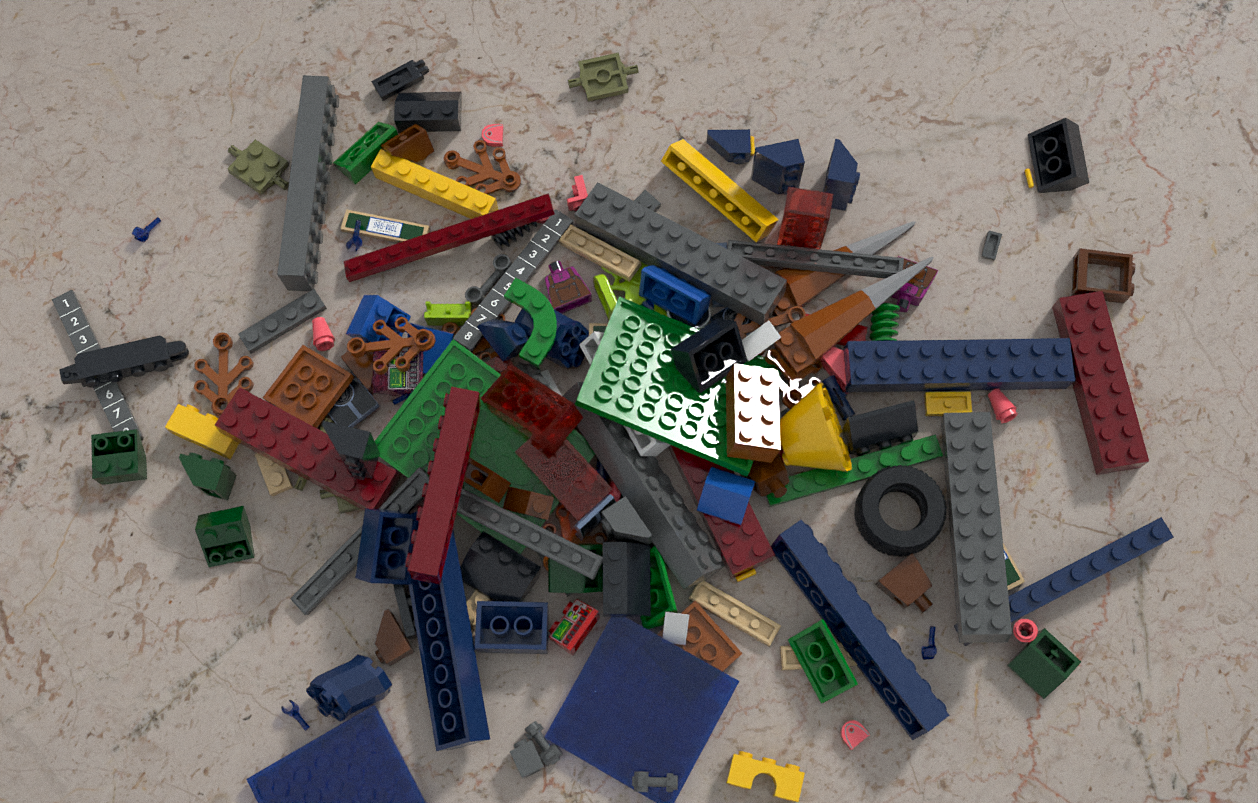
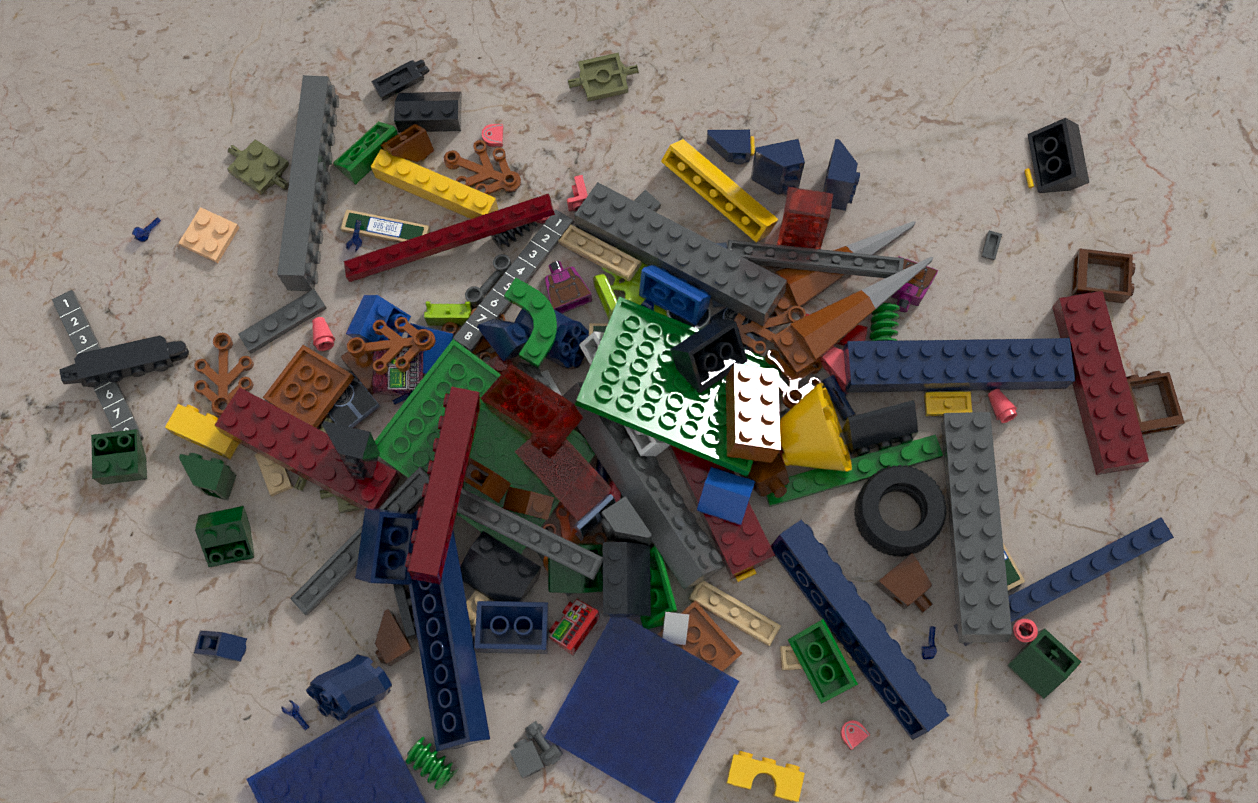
(209, 235): none -> light nougat plate
(220, 645): none -> dark blue slope
(430, 764): none -> green piece
(642, 781): dark grey bar -> none
(760, 340): white sticker -> none
(1174, 415): none -> reddish brown window

